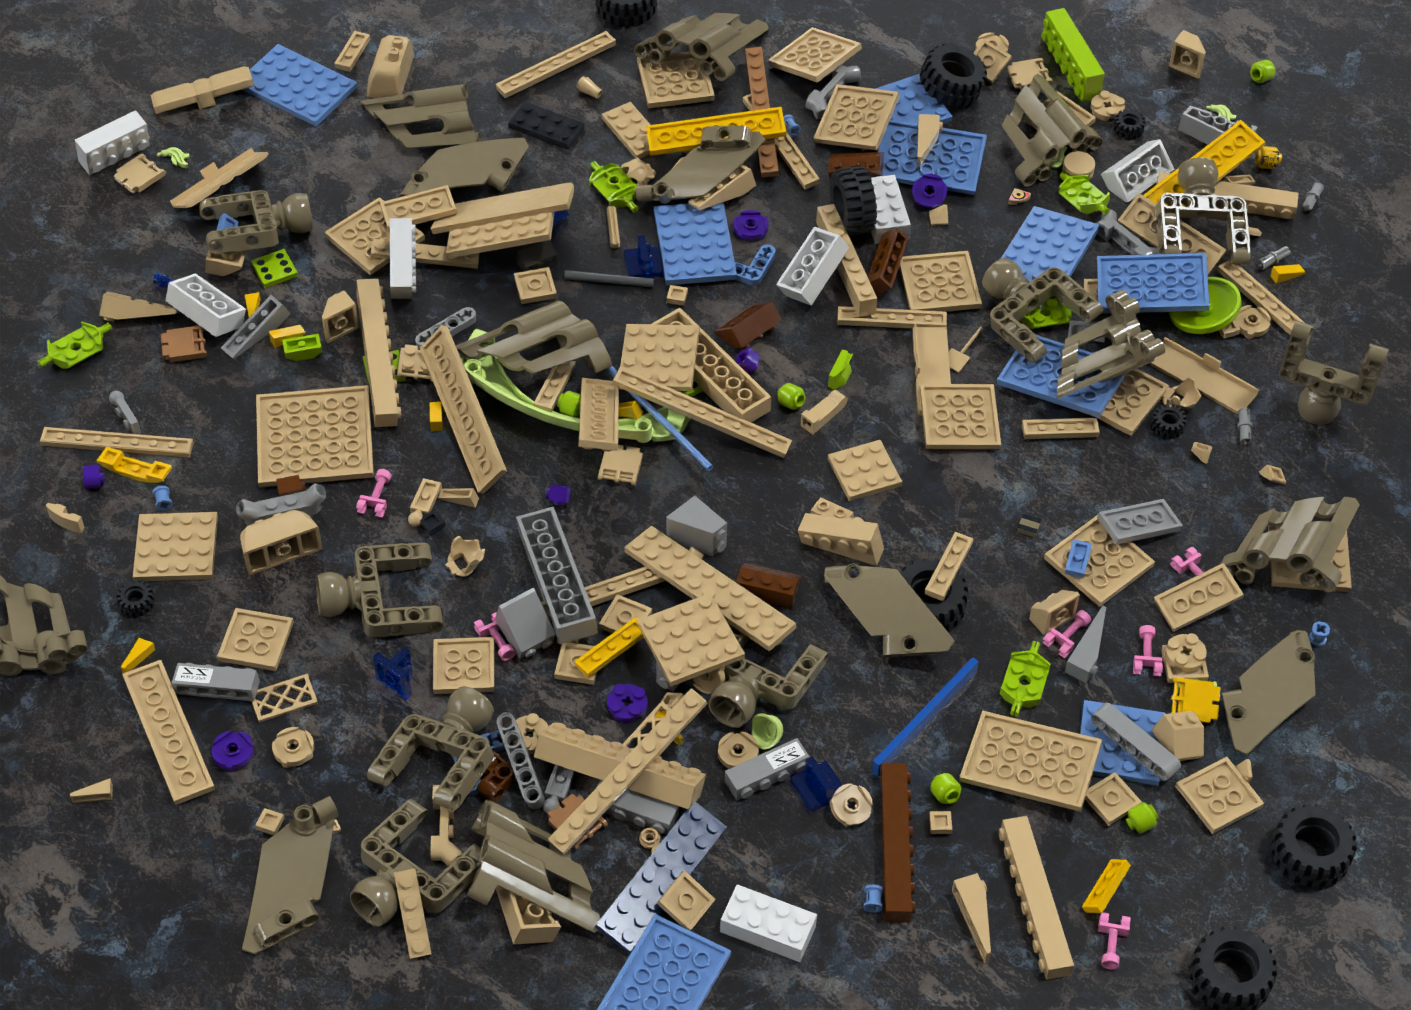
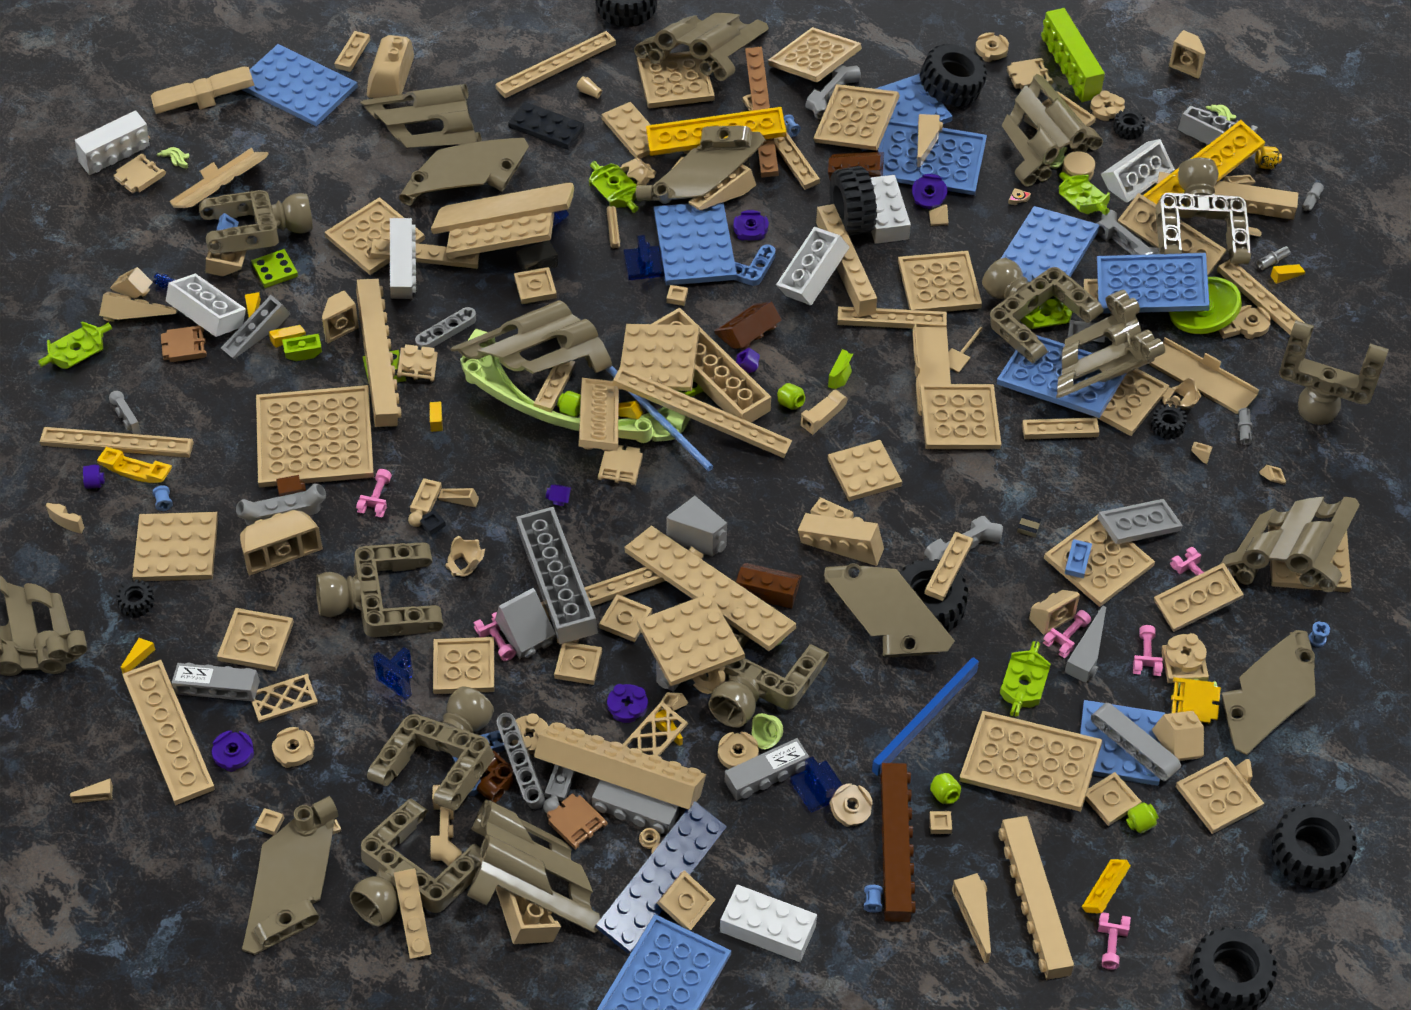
(132, 283): none -> tan slope
(420, 206): tan plate -> none
(463, 409): tan plate -> none
(607, 278): dark grey piece -> none
(609, 648): yellow plate -> none
(627, 771): tan plate -> none
(887, 260): reddish brown brick -> none
(980, 530): none -> light grey plate
(993, 58): tan plate -> none
(1262, 71): lime head -> none

